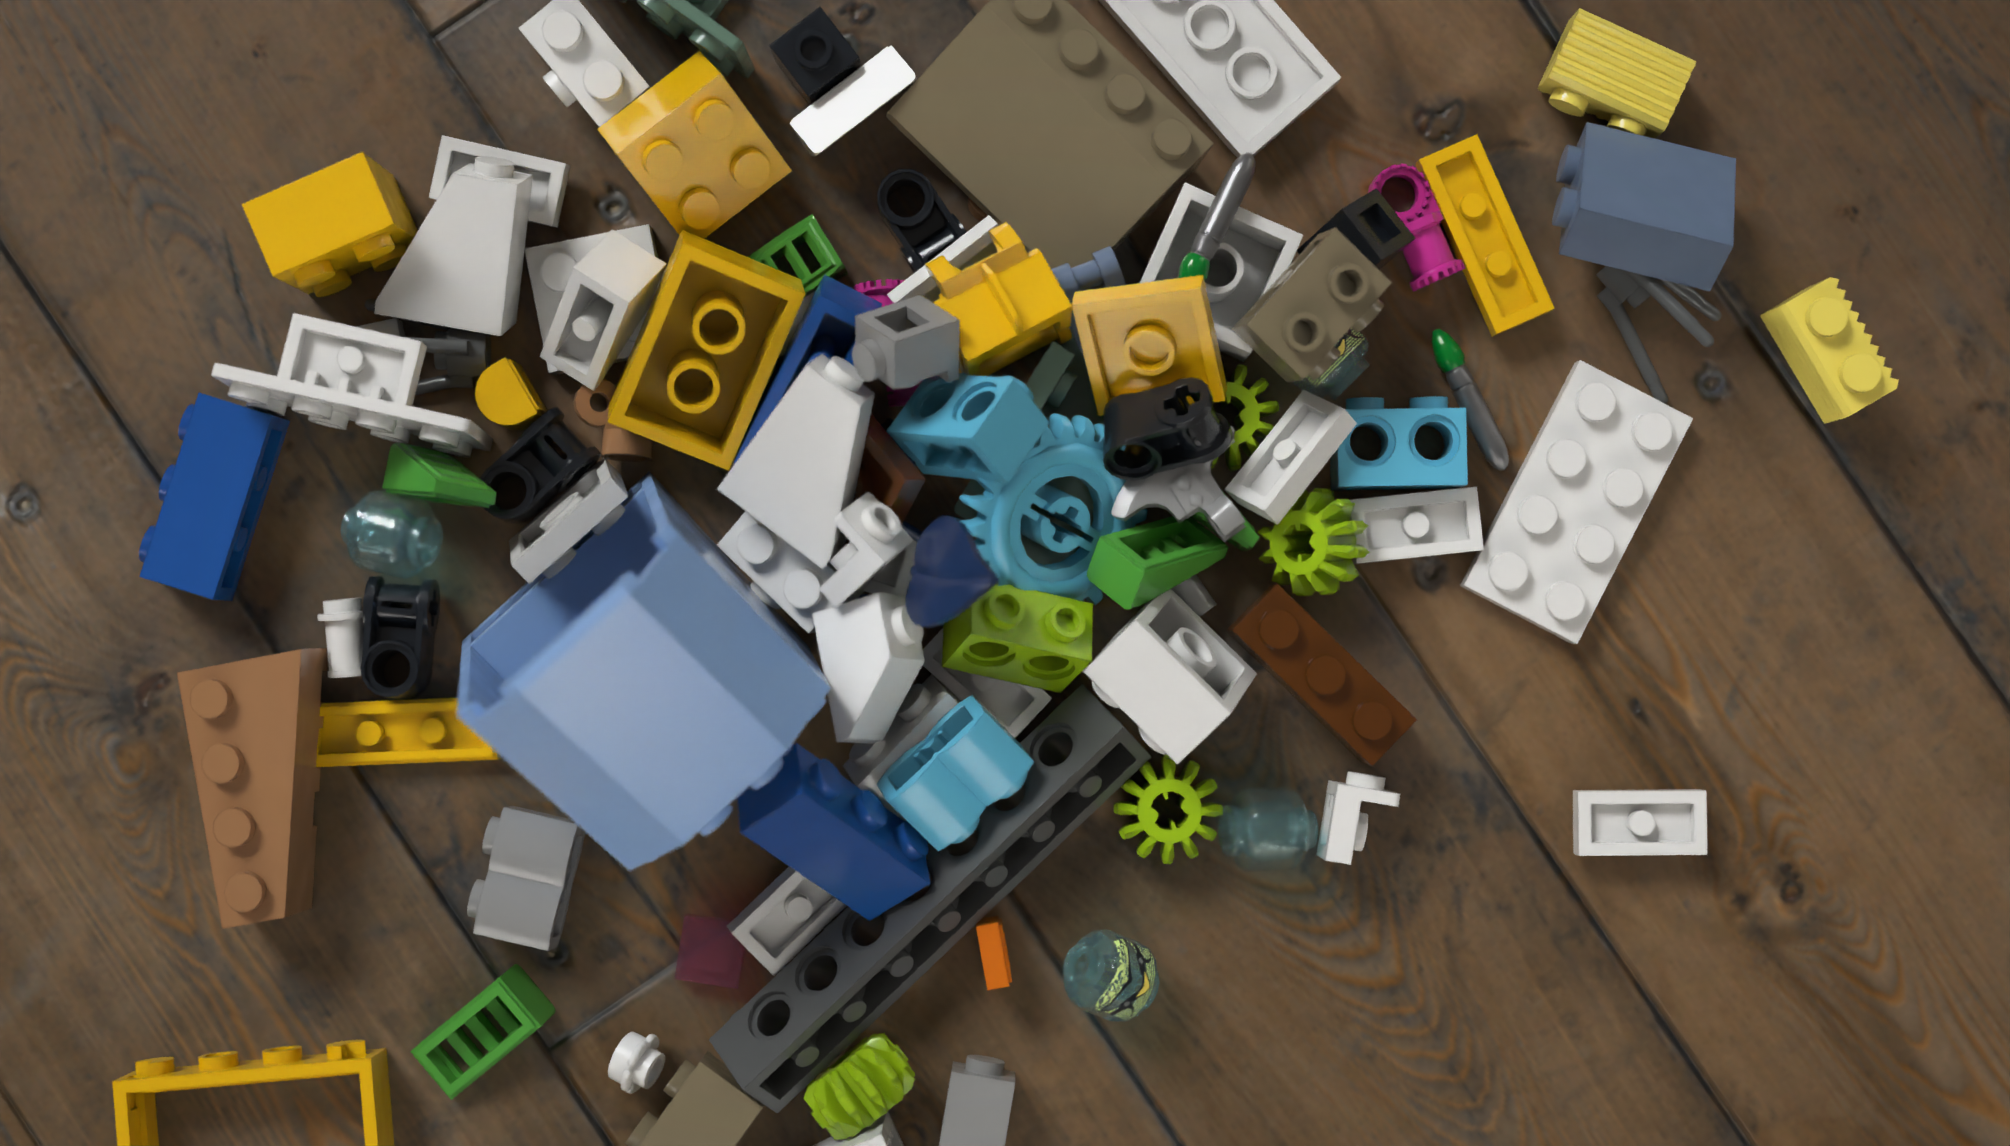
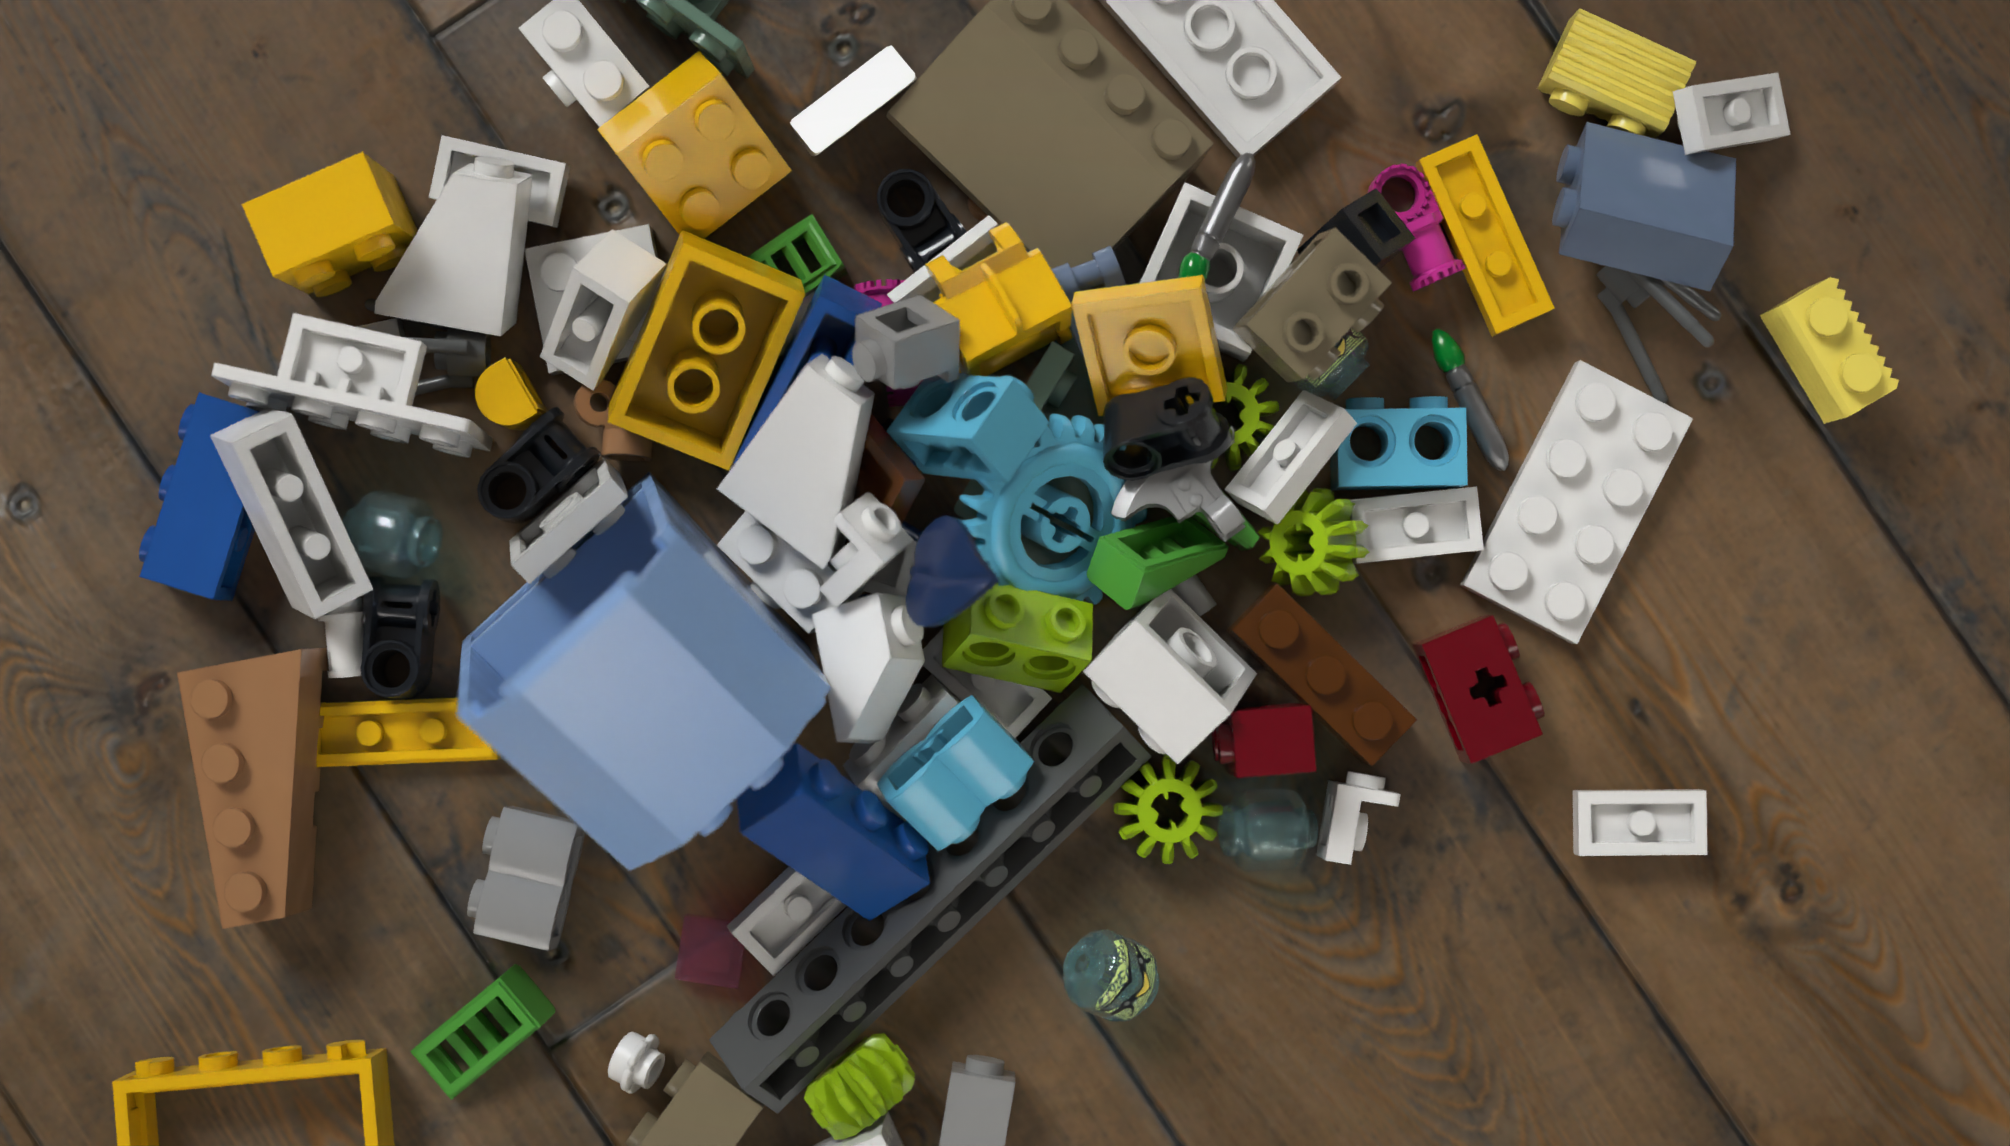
(292, 512): none -> white brick
(434, 477): bright green slope -> none
(814, 56): black brick -> none
(994, 952): orange tile -> none
(1266, 740): none -> dark red brick
(1473, 724): none -> dark red brick
(1731, 113): none -> white plate

